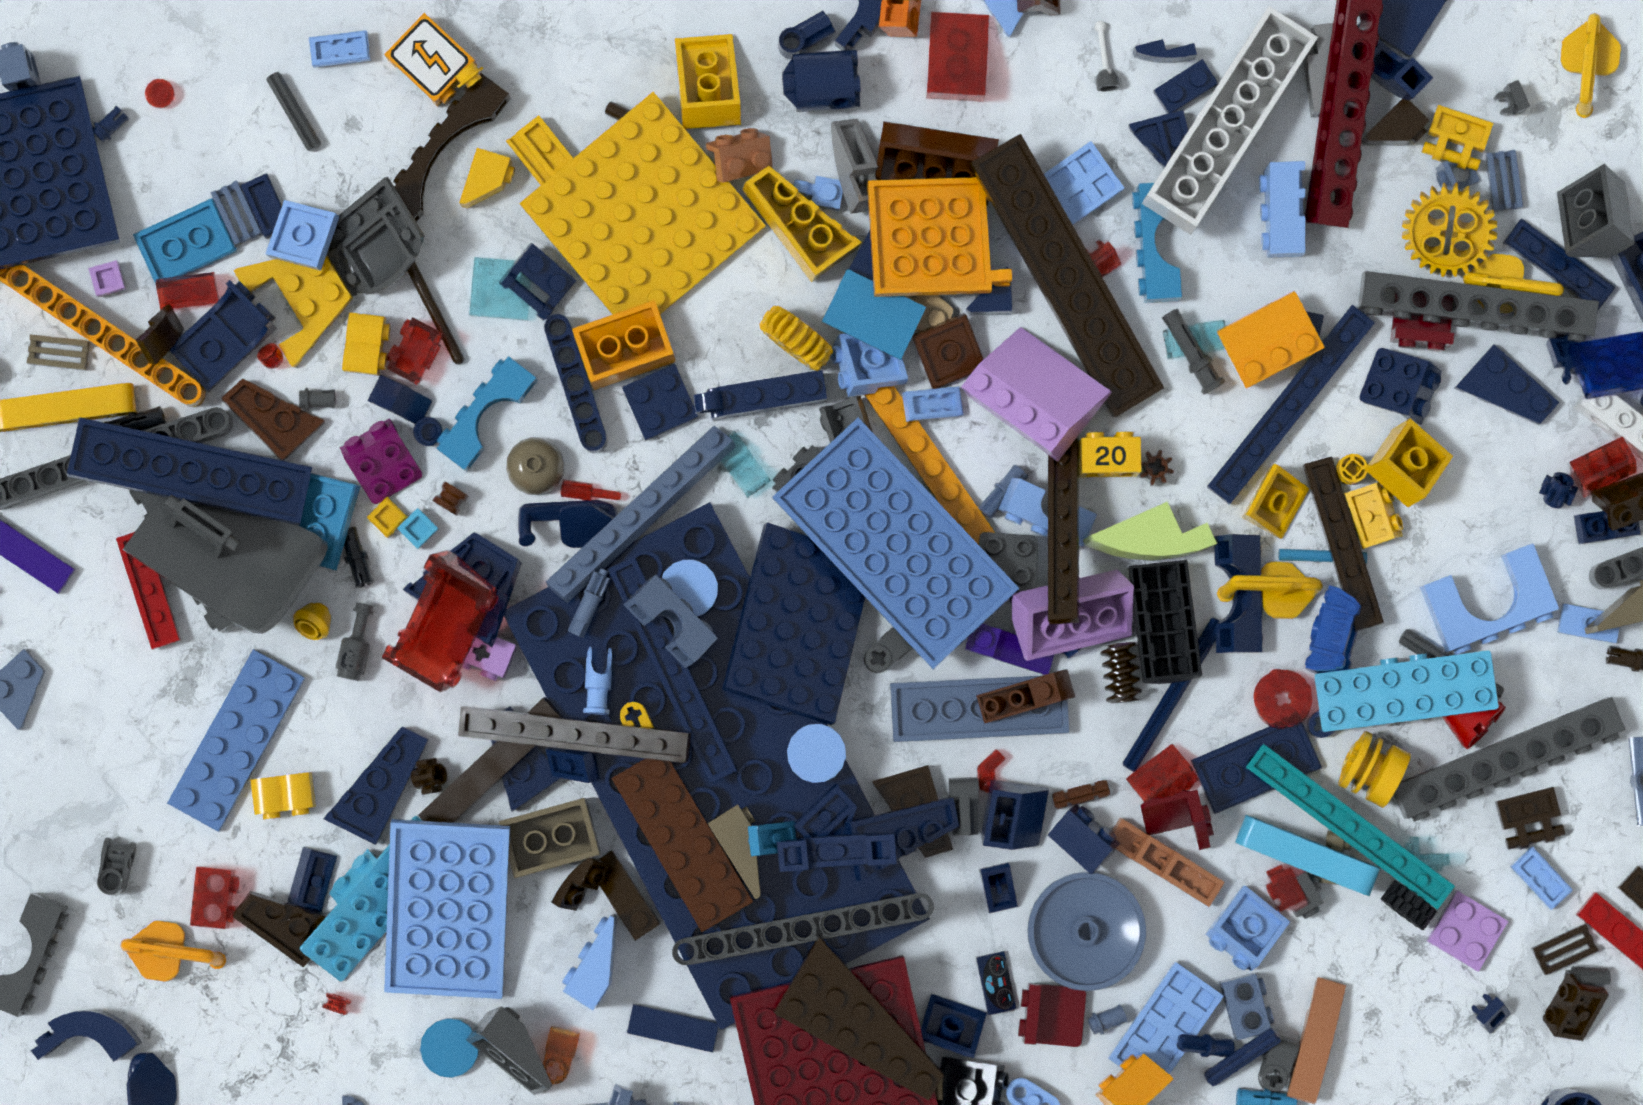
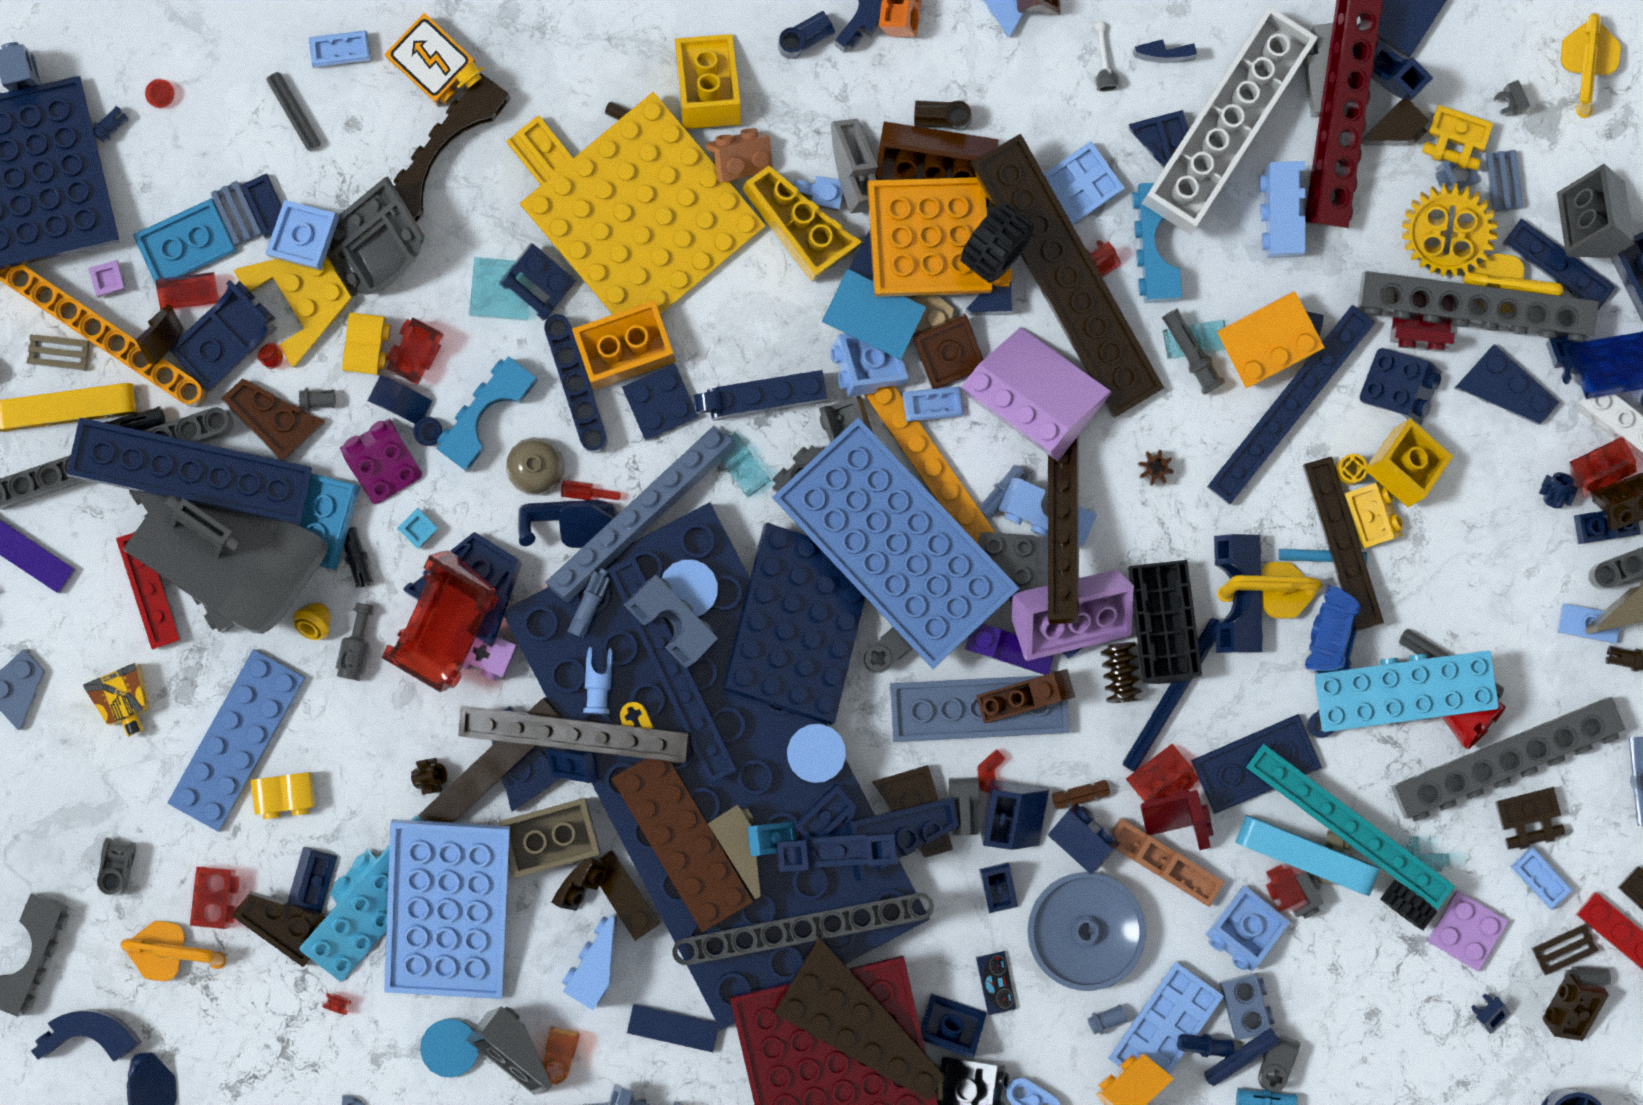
(120, 697): none -> torso
(374, 795): dark blue wing -> none
(387, 517): yellow tile -> none
(435, 314): dark brown piece -> none
(450, 498): reddish brown wheel -> none
(486, 177): yellow slope -> none
(796, 338): yellow gear -> none
(822, 81): dark blue cylinder -> none
(938, 114): none -> dark brown piece
(957, 56): clear red slope -> none
(997, 242): none -> black tyre
(1052, 1015): dark red bracket -> none
(1109, 455): yellow brick -> none
(1151, 537): yellowish green slope -> none
(1185, 87): dark blue plate -> none
(1276, 501): yellow slope -> none
(1288, 714): clear red plate -> none
(1316, 1040): nougat slope -> none
(1376, 770): yellow wheel -> none
(1531, 600): light blue arch -> none

